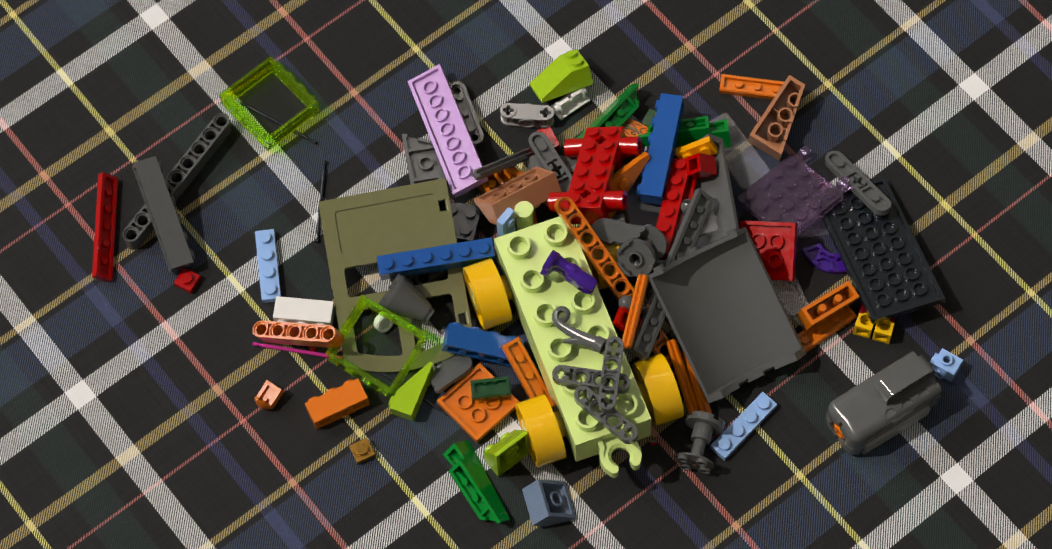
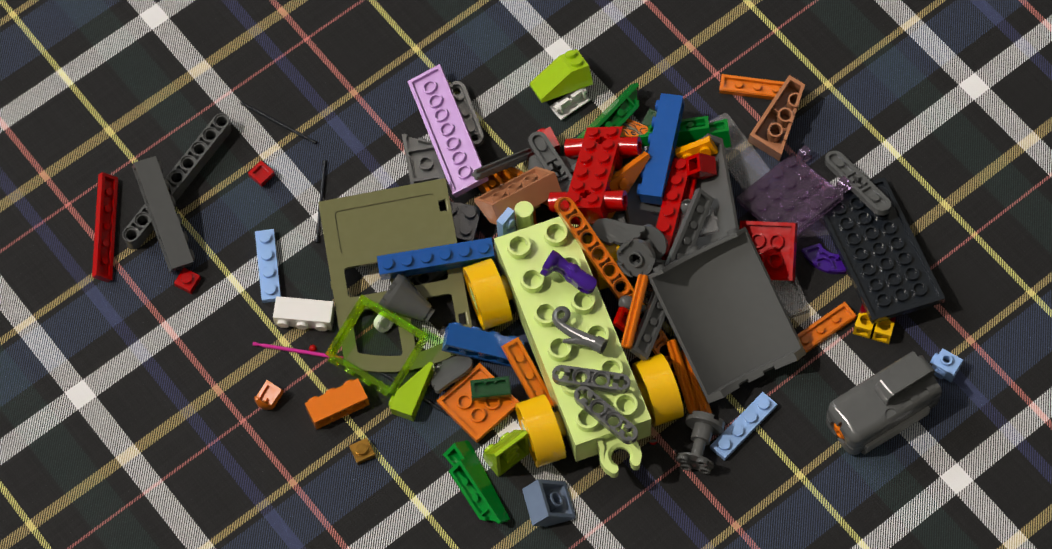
(245, 83): clear neon green window -> none
(261, 173): none -> red plate
(305, 337): orange beam -> none
(527, 115): light grey piece -> none
(608, 374): dark grey beam -> none
(827, 305): orange brick -> none

